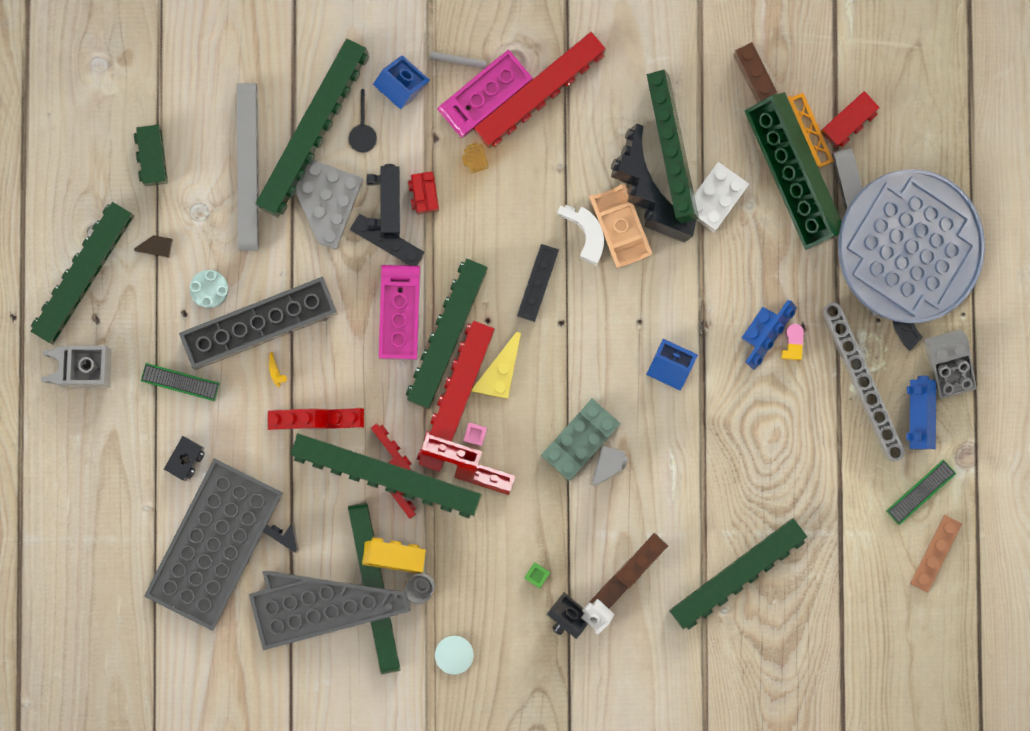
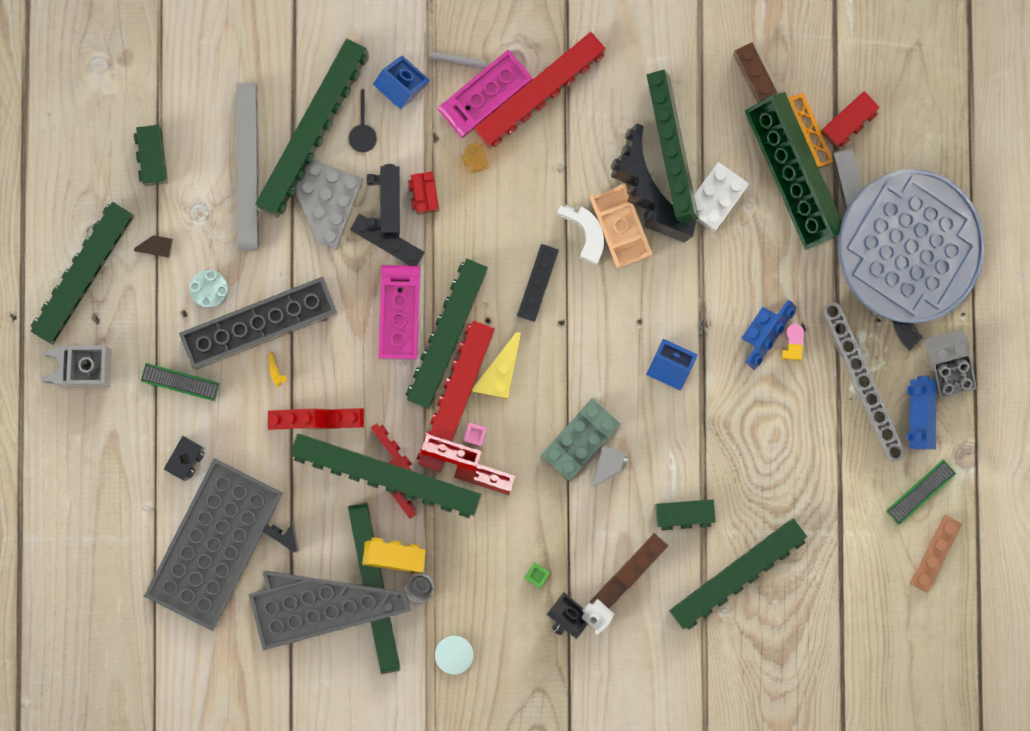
(685, 514): none -> dark green brick

